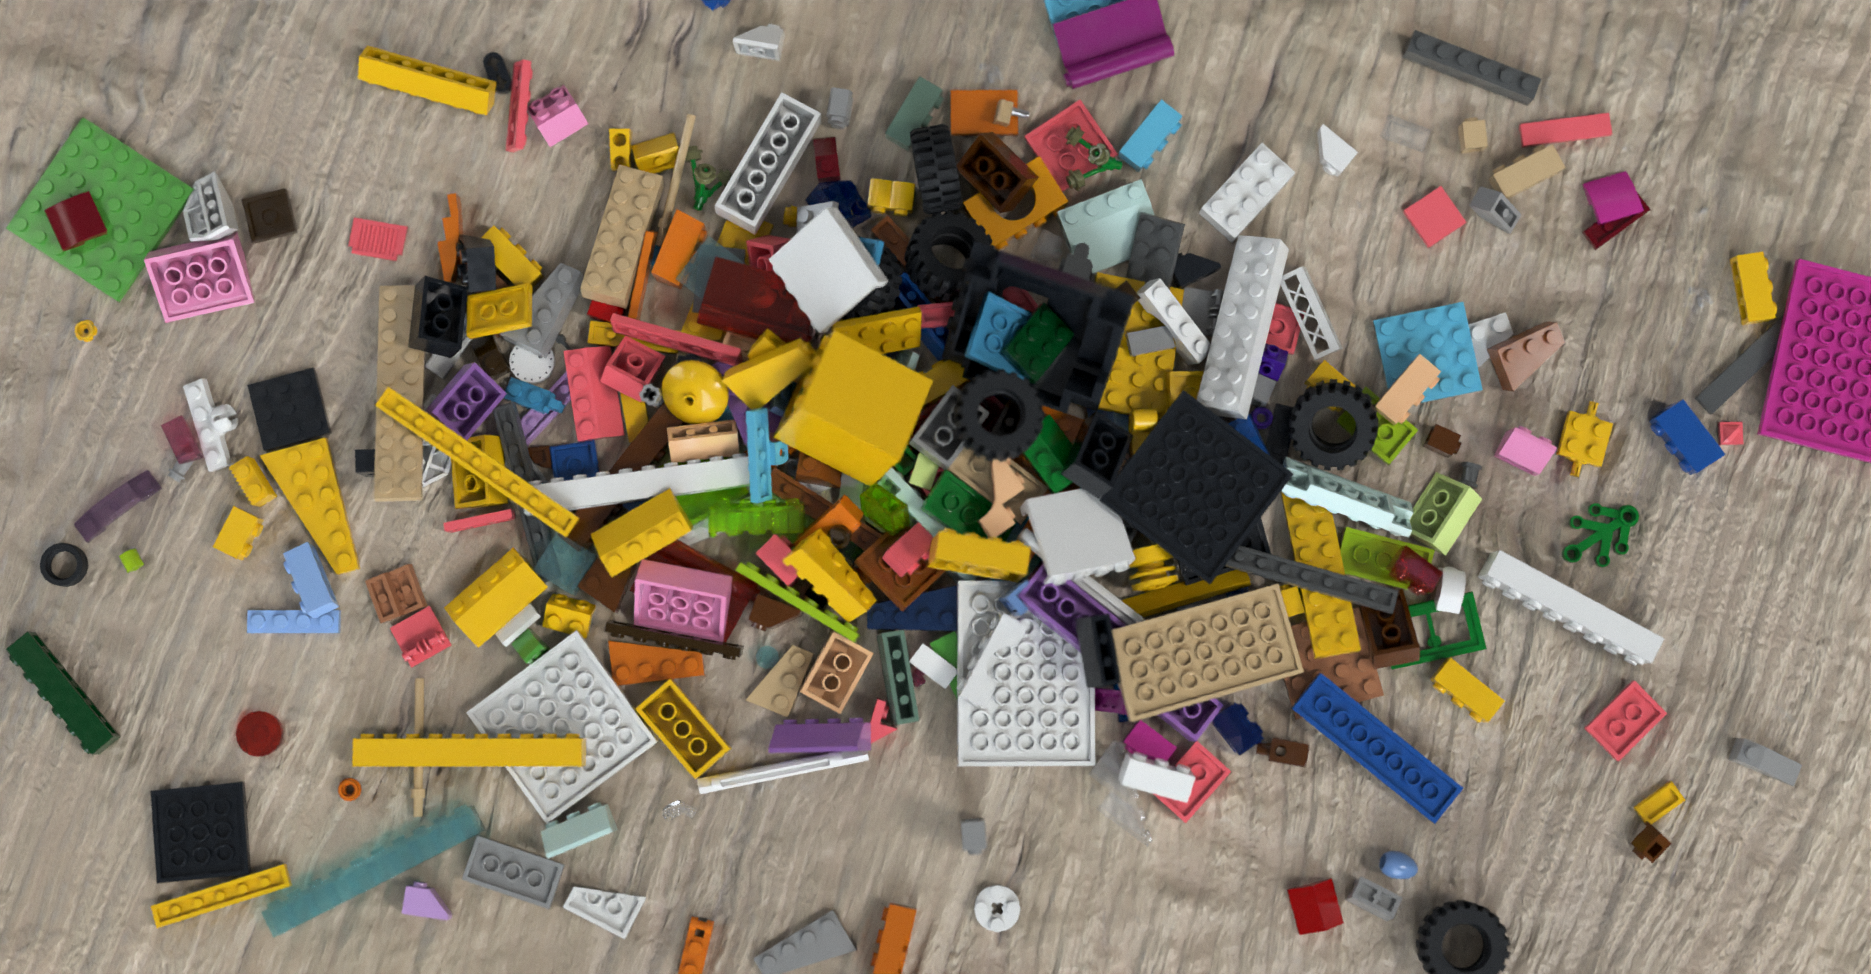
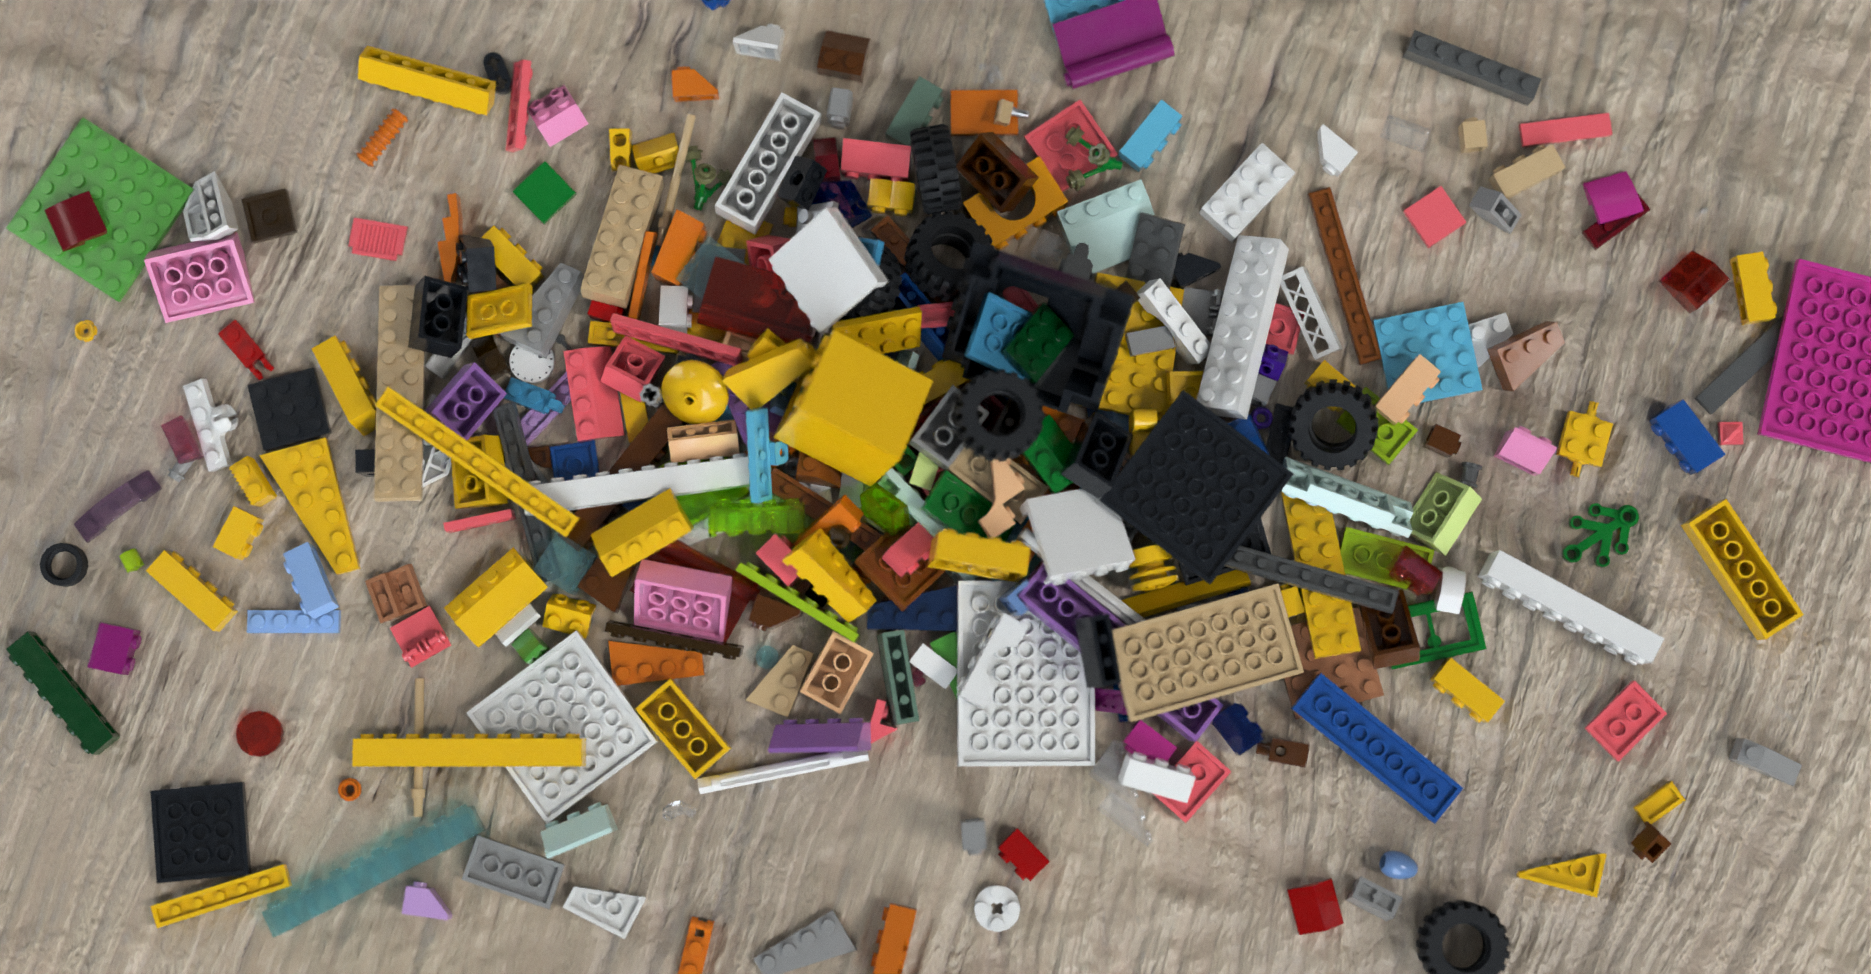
(114, 648): none -> magenta slope
(191, 590): none -> yellow brick
(245, 348): none -> red hinge
(347, 383): none -> yellow wedge
(382, 137): none -> orange piece
(544, 192): none -> green tile
(674, 308): none -> white brick
(691, 86): none -> orange slope
(802, 182): none -> black brick
(843, 56): none -> reddish brown slope
(875, 160): none -> coral slope
(1022, 854): none -> red brick
(1344, 276): none -> dark orange tile
(1576, 875): none -> yellow wing
(1694, 281): none -> clear red slope
(1742, 570): none -> yellow brick

